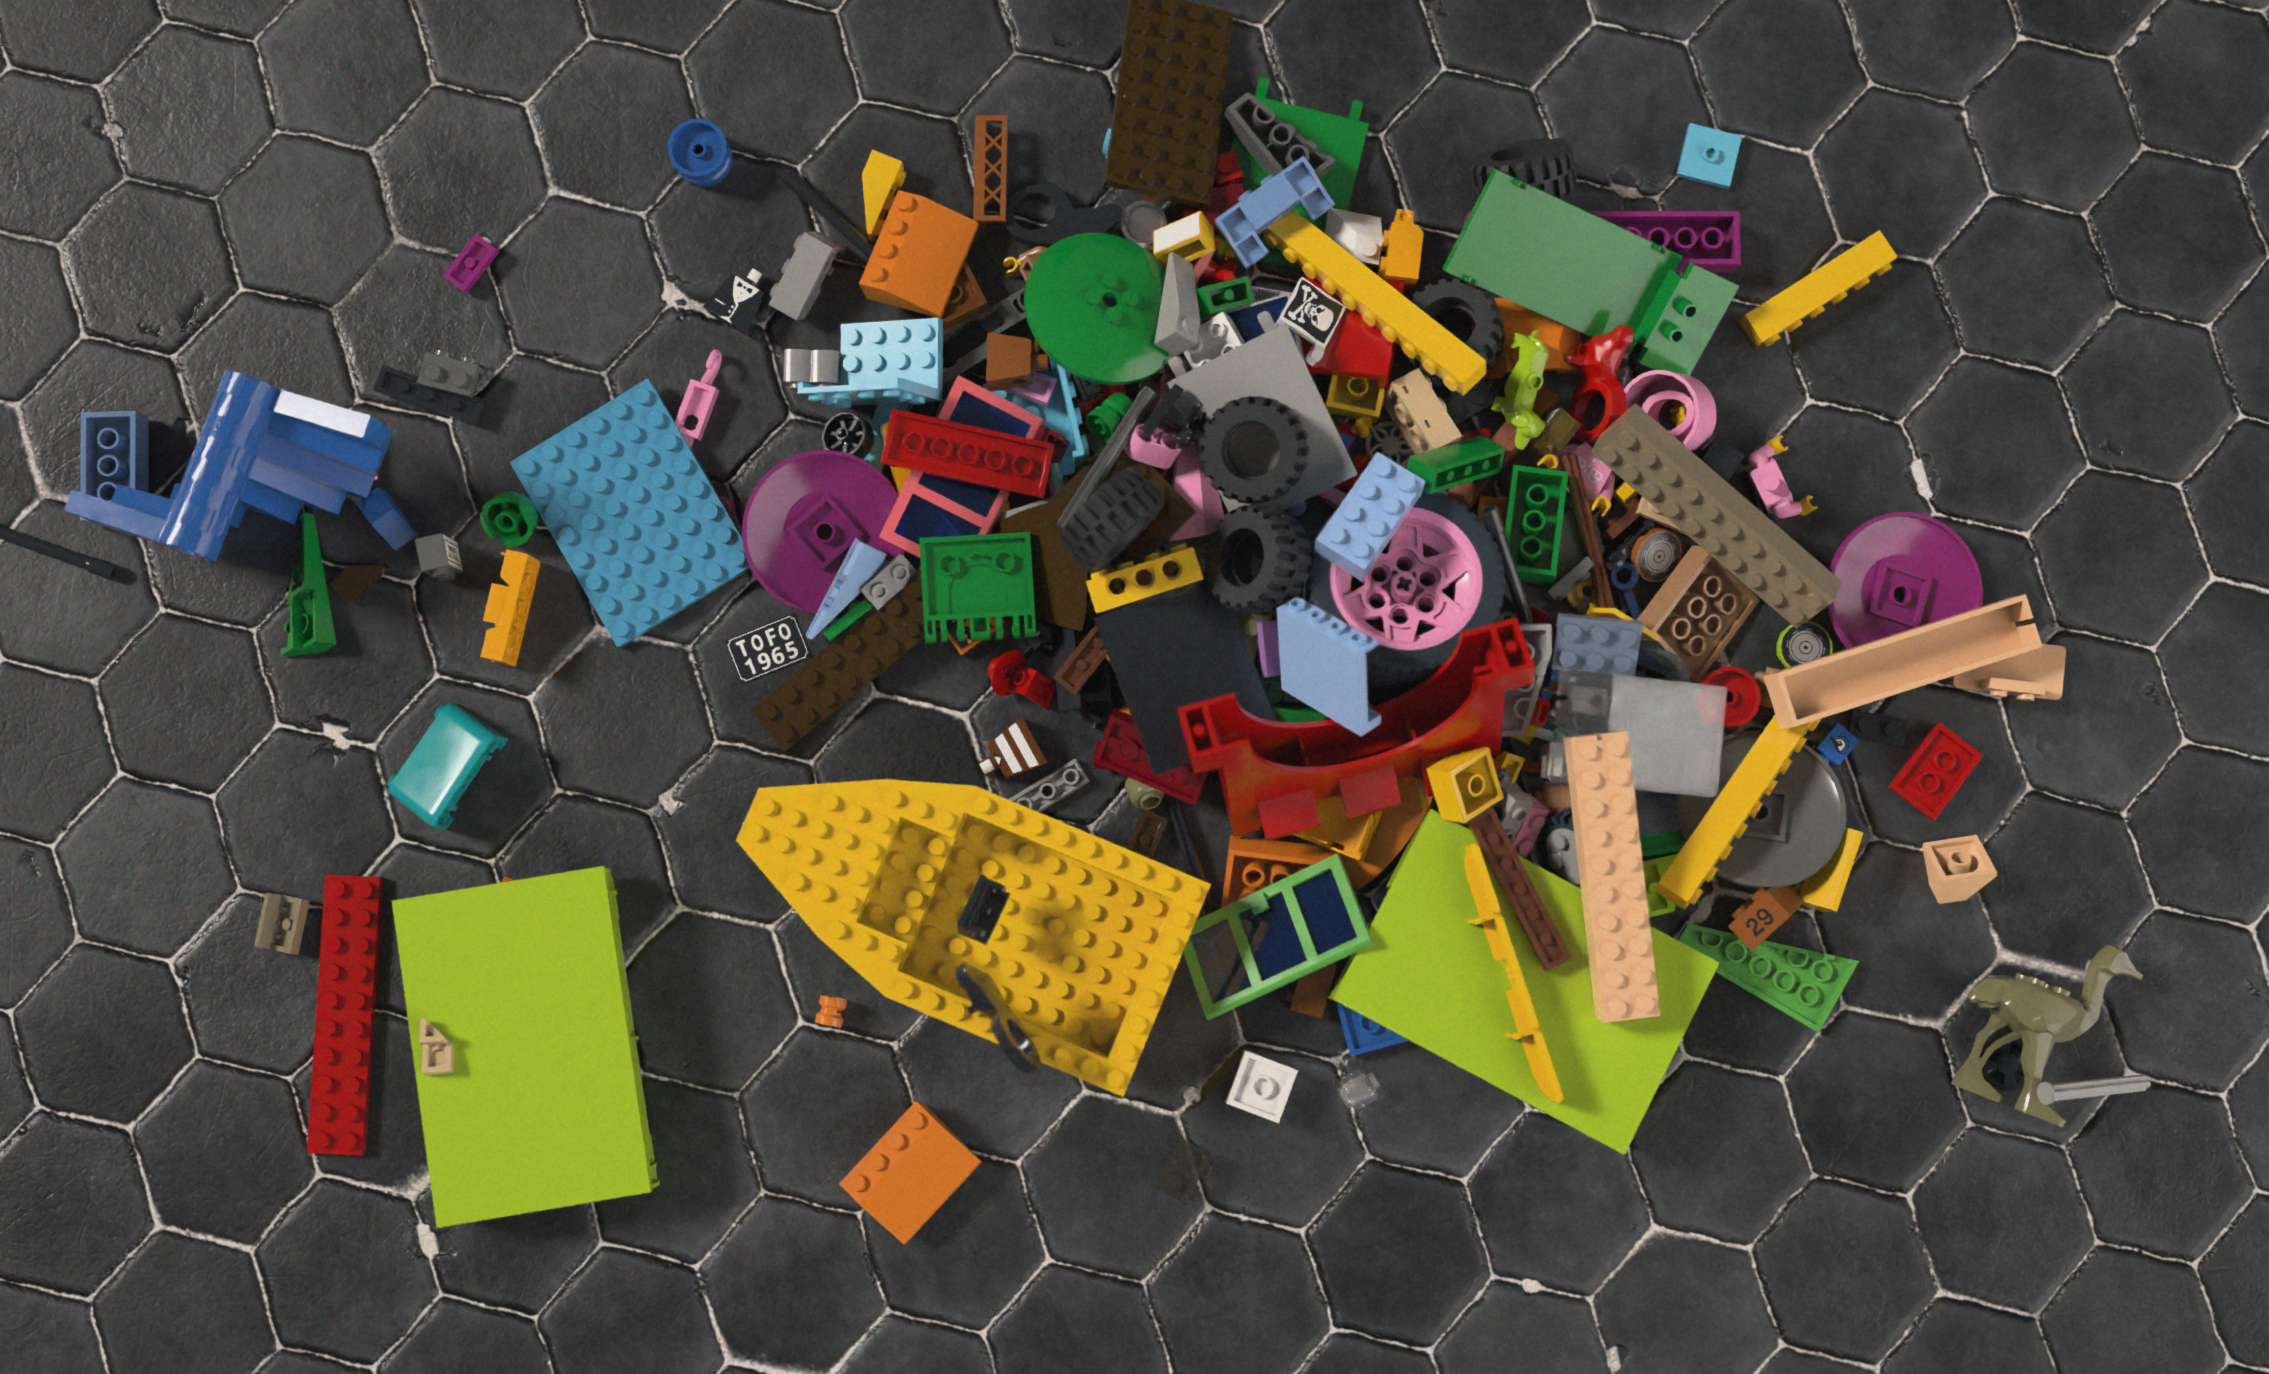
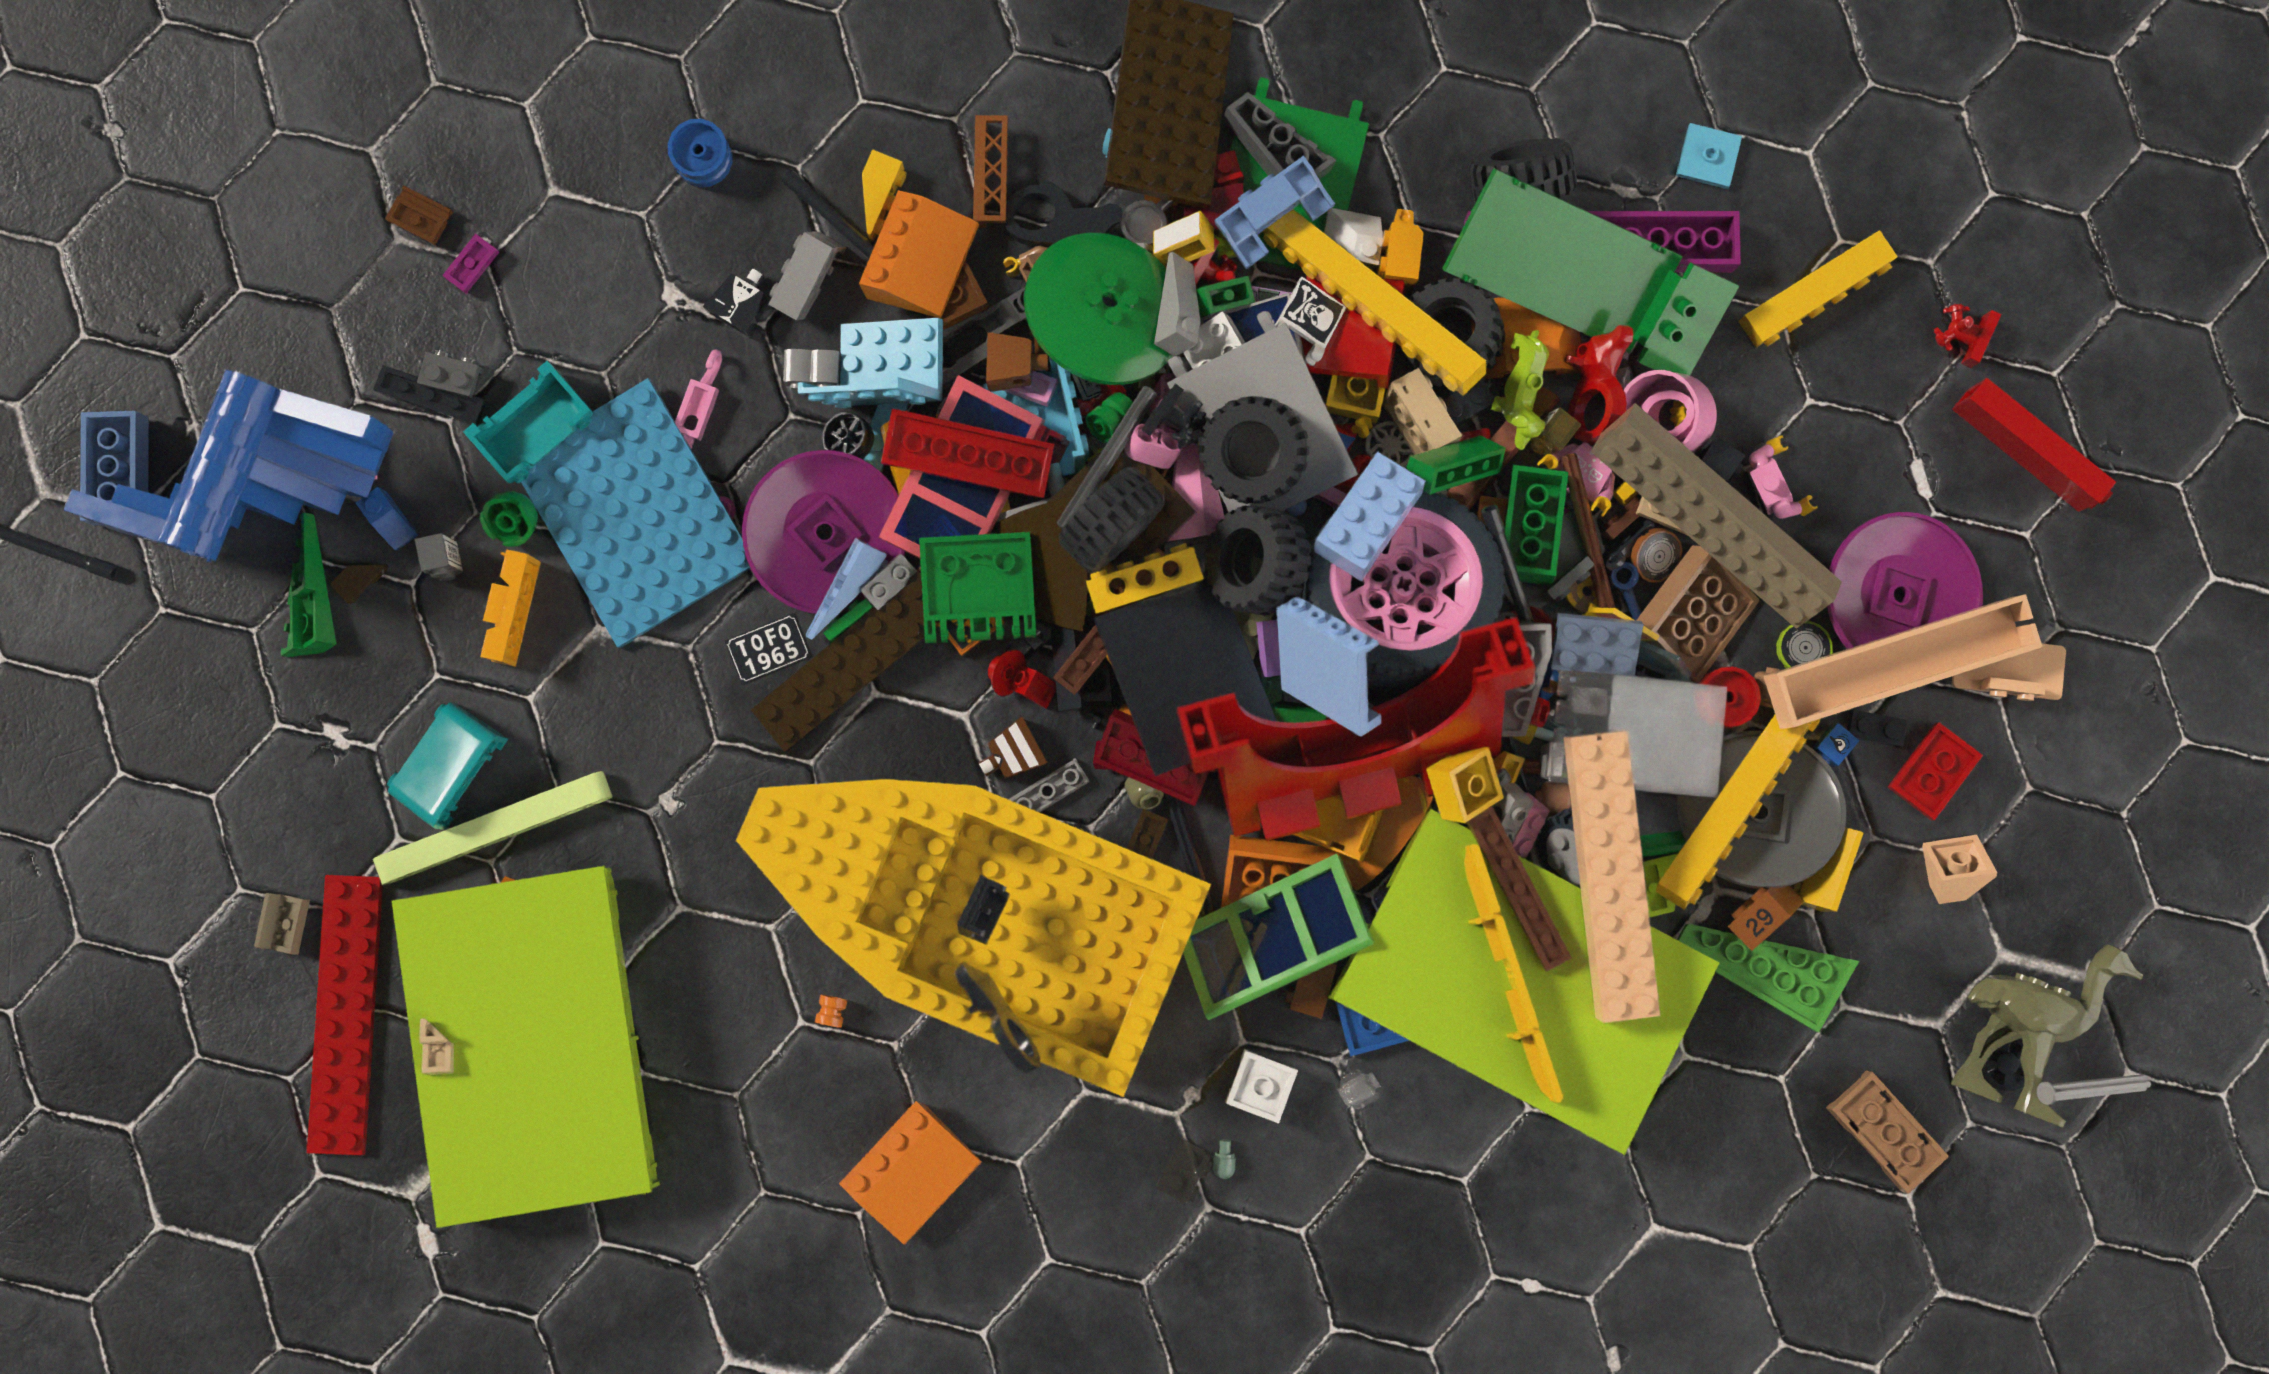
(418, 215): none -> reddish brown plate
(492, 828): none -> yellowish green beam
(530, 425): none -> teal windscreen
(1224, 1160): none -> sand green cylinder
(1888, 1132): none -> medium nougat piece
(1965, 331): none -> red piece
(2034, 446): none -> red brick

